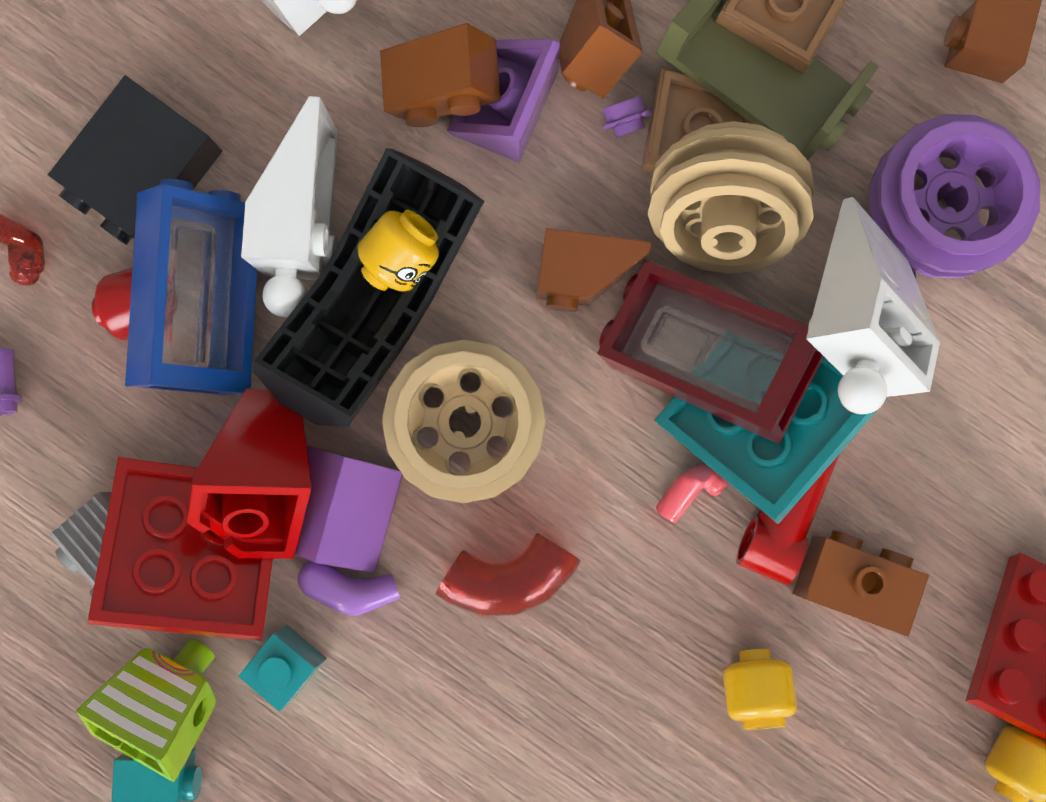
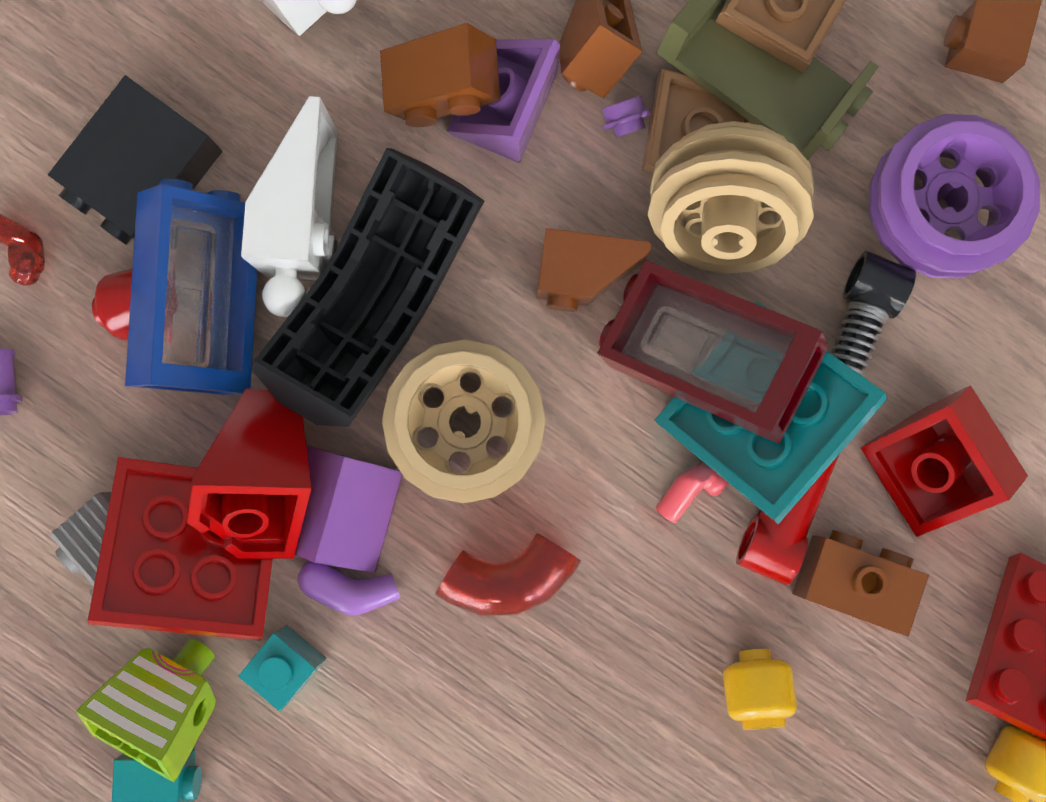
(398, 251): yellow head -> none
(872, 316): white slope -> none
(945, 463): none -> red slope

